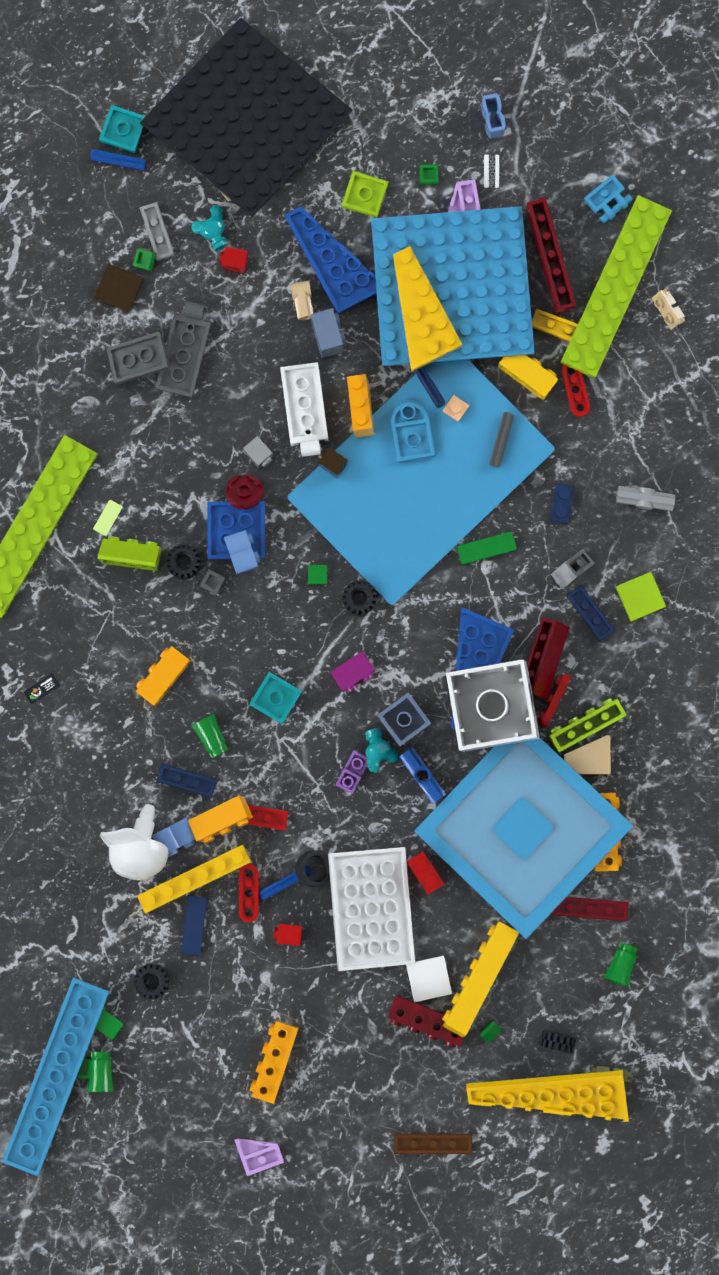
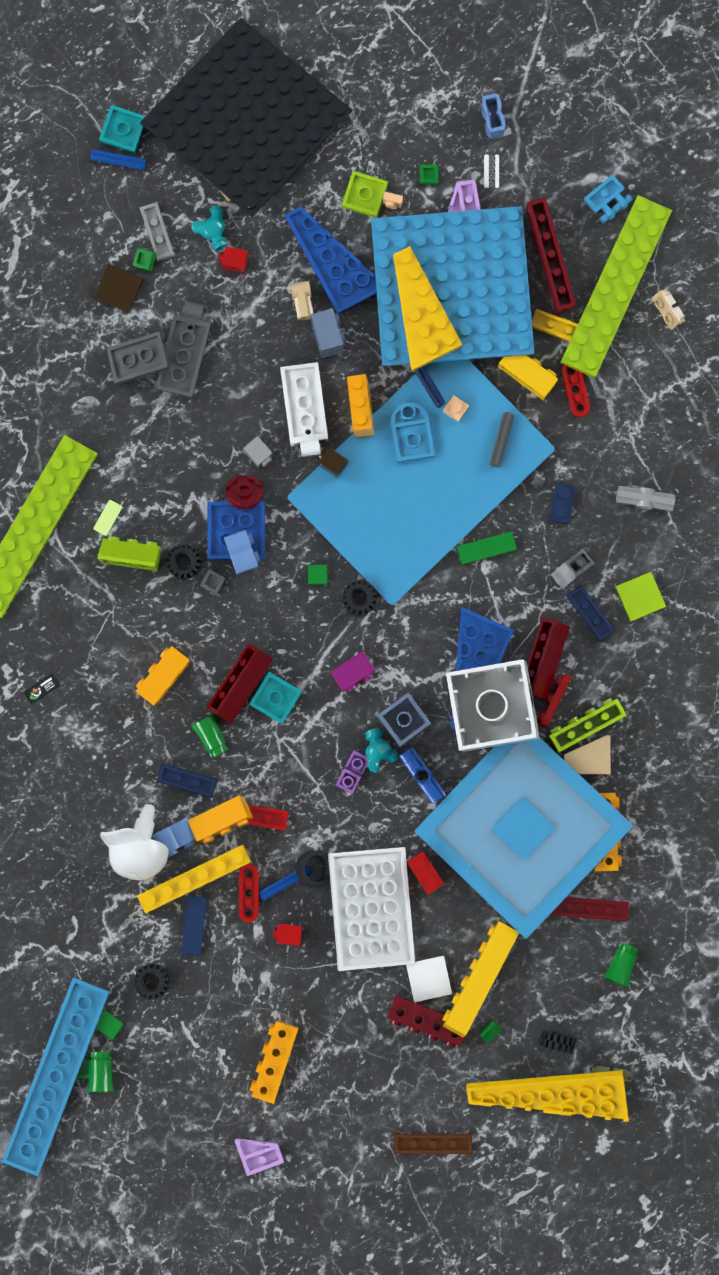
(239, 683): none -> dark red brick
(392, 201): none -> light nougat plate

